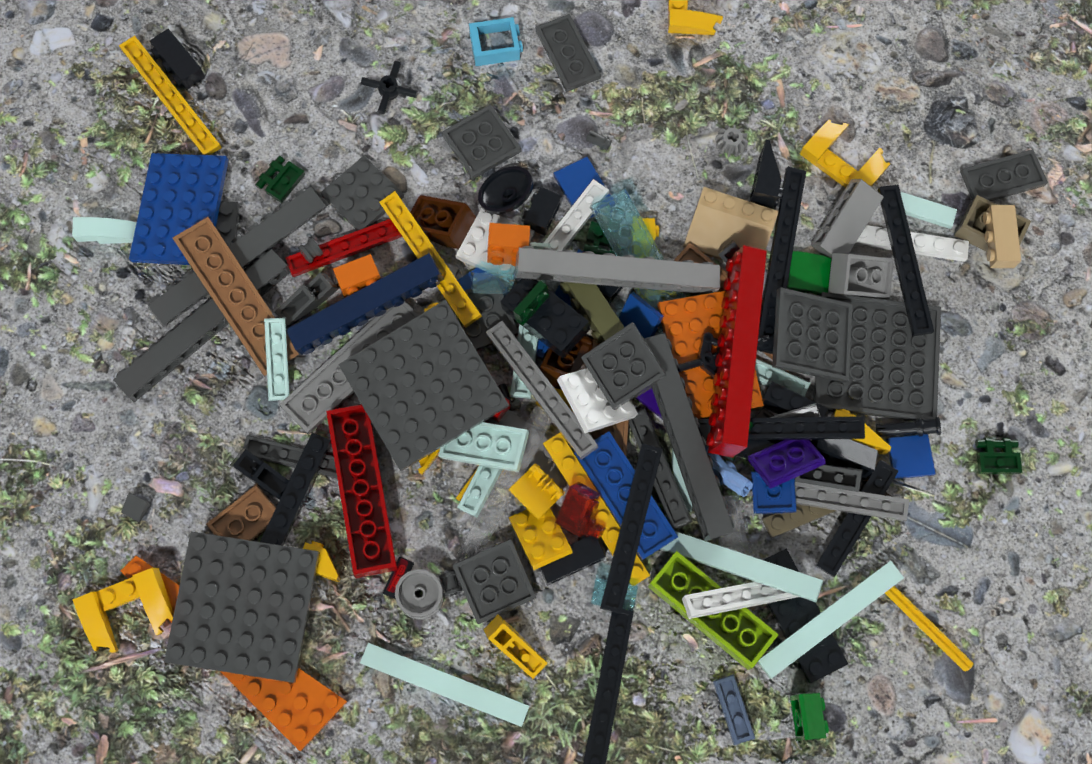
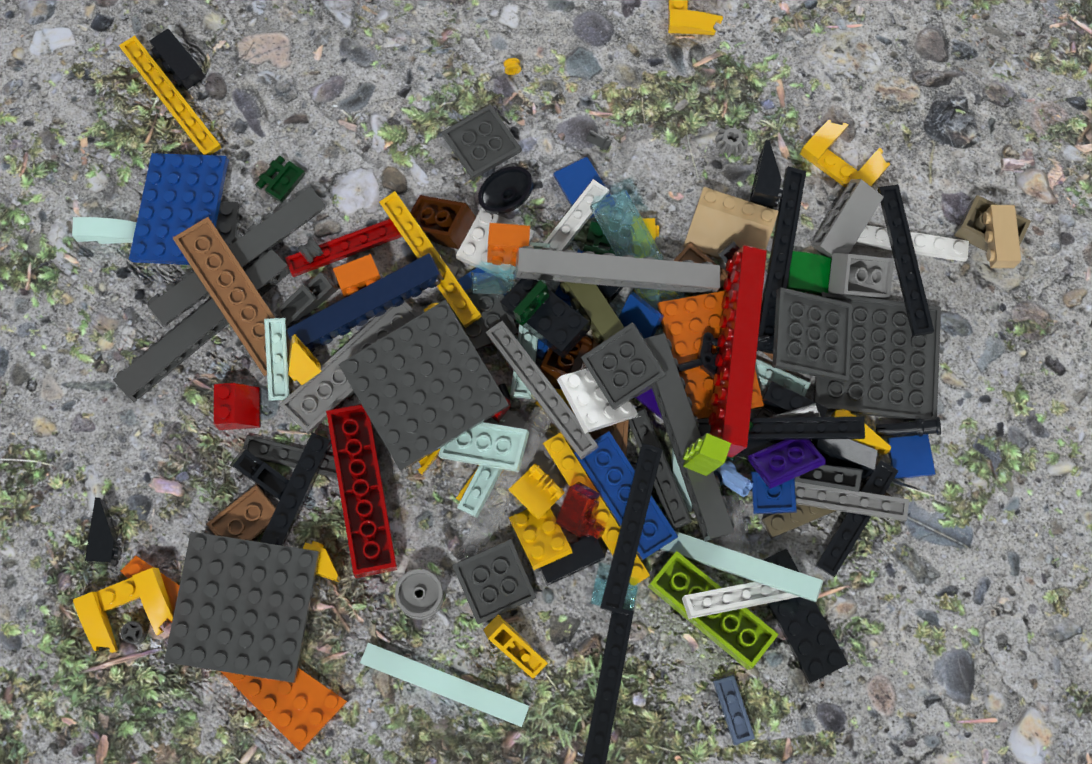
(103, 543): none -> black slope
(130, 630): none -> dark grey wheel
(135, 507): dark grey slope -> none
(236, 406): none -> red slope
(302, 362): none -> yellow slope
(358, 193): dark grey plate -> none
(384, 90): black bar -> none
(403, 567): sticker -> none
(450, 584): dark grey bush -> none
(497, 55): medium azure window -> none
(512, 66): none -> yellow bush
(543, 208): black piece -> none
(568, 53): dark grey plate -> none
(706, 454): none -> lime brick
(808, 716): green slope -> none
(830, 619): light aqua tile -> none
(928, 210): light aqua tile -> none
(929, 628): yellow axle -> none
(998, 462): dark green plate -> none
(1004, 176): dark grey plate -> none

